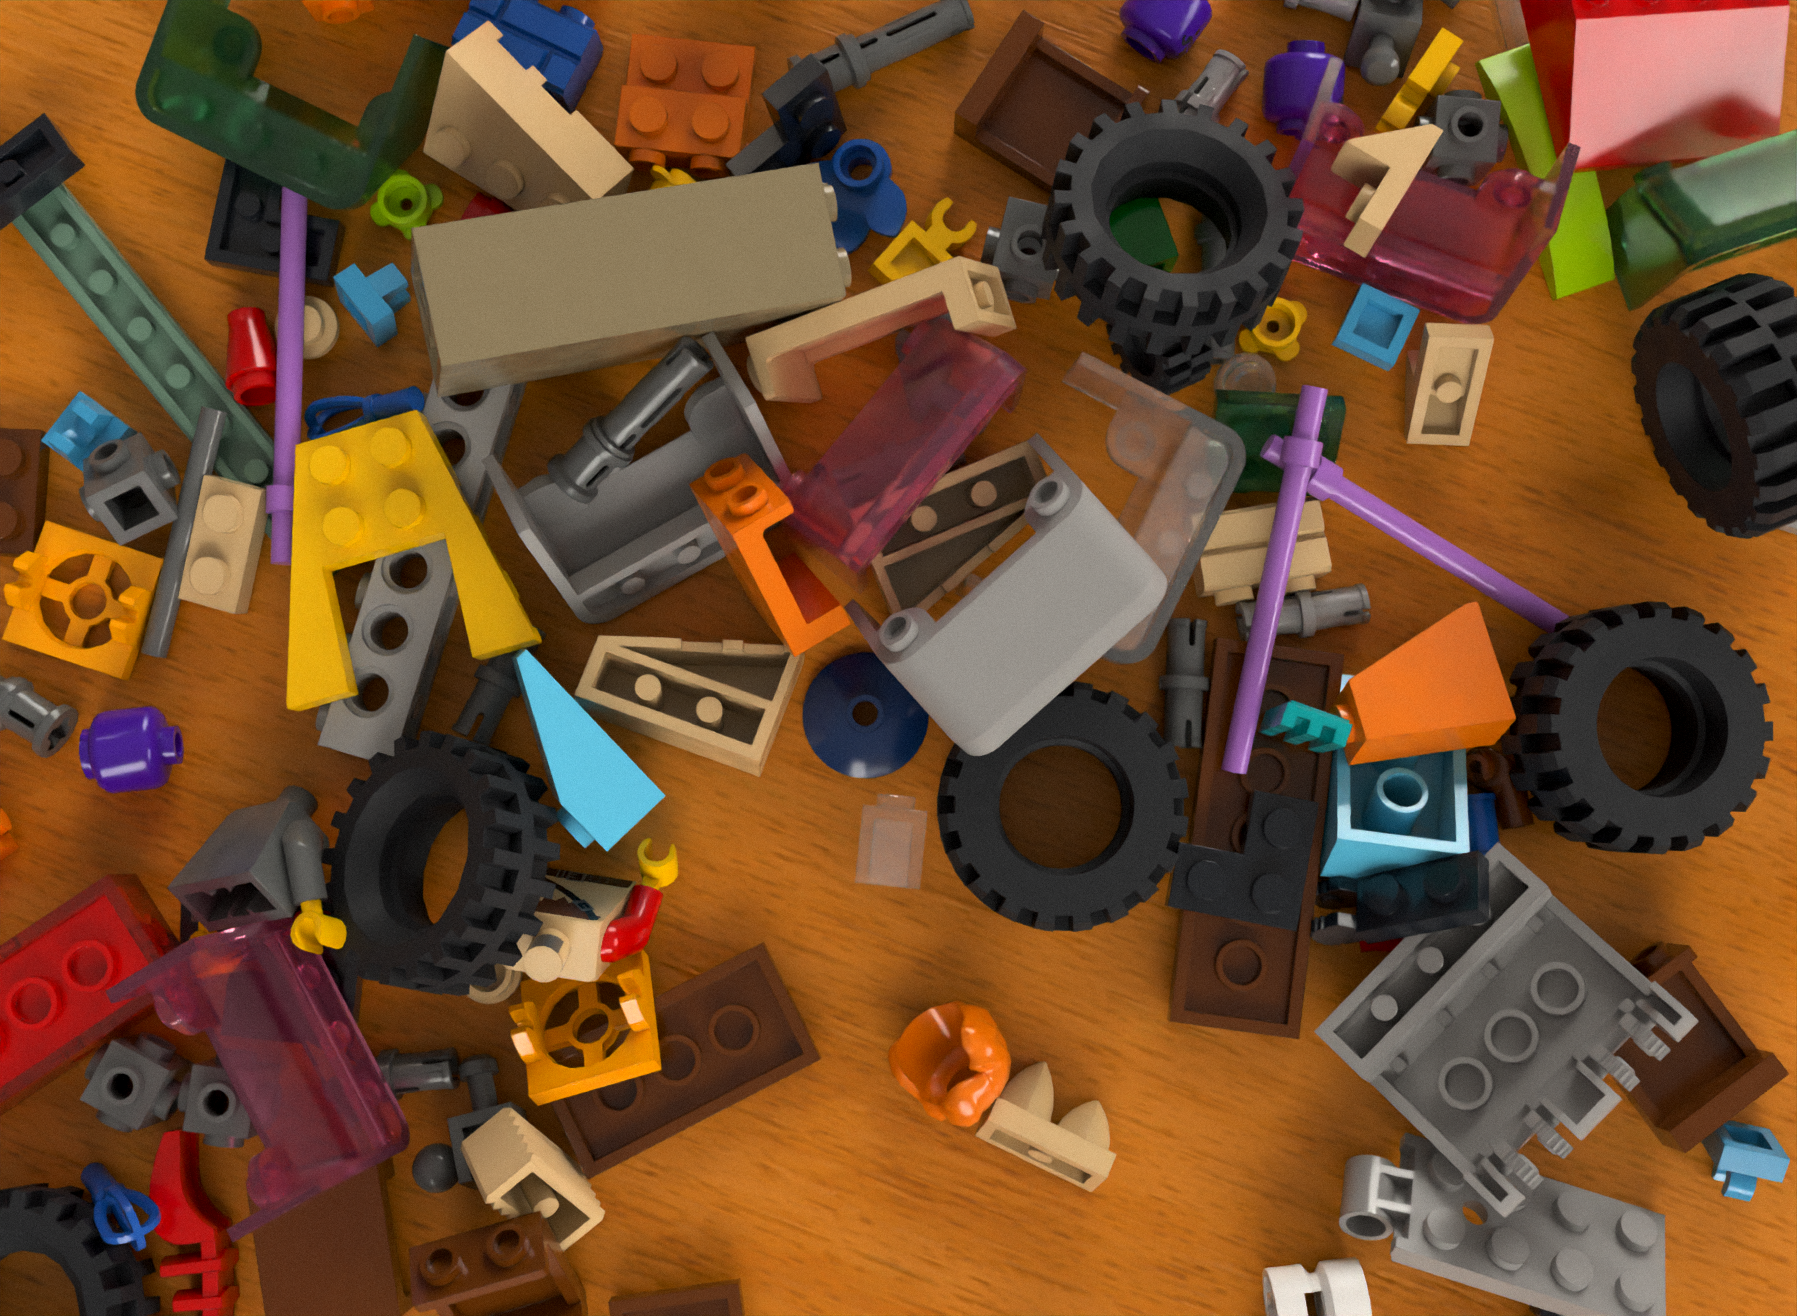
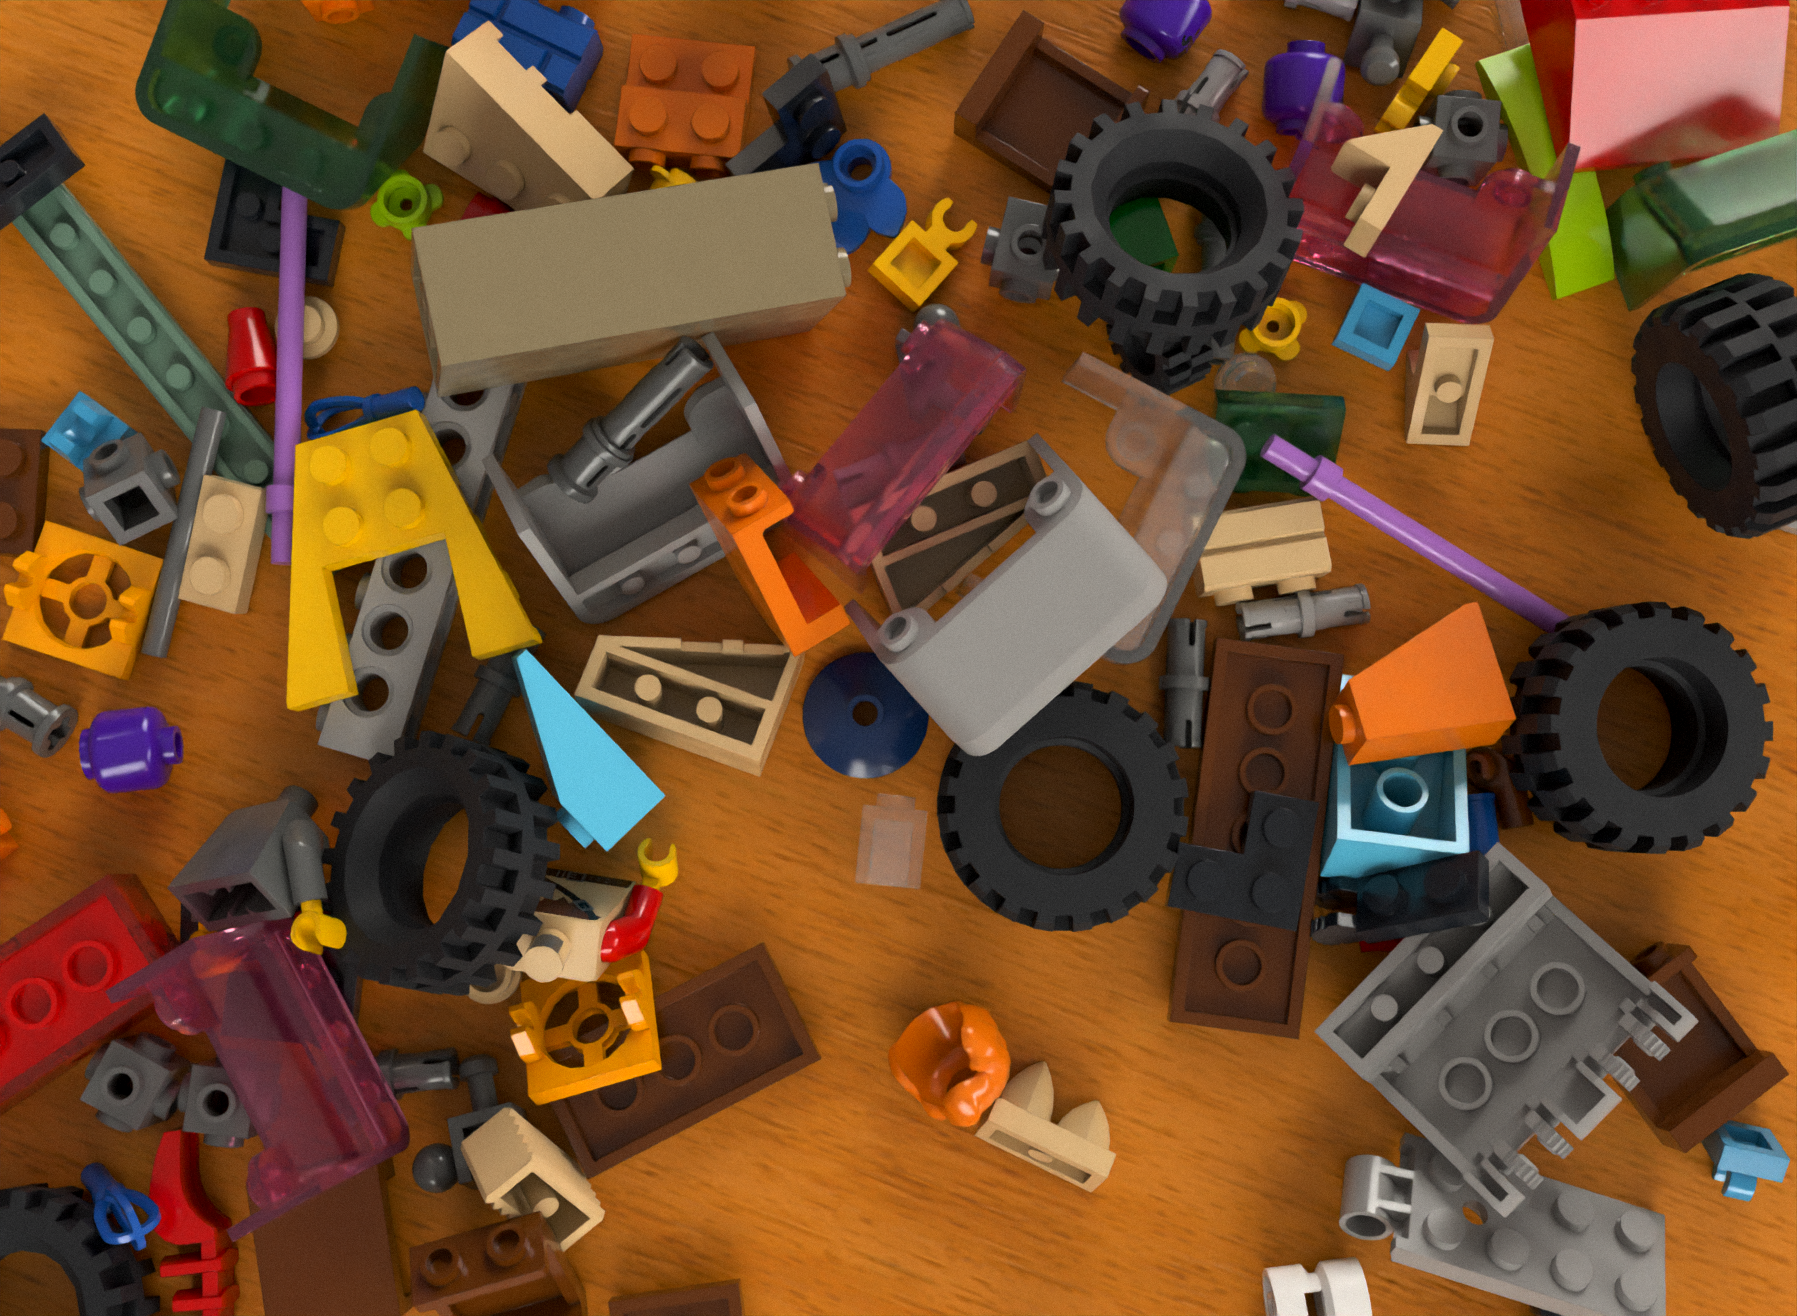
(373, 299): dark azure tile -> none
(786, 354): tan panel -> none
(1300, 455): medium lavender bar -> none
(1306, 724): teal tile -> none

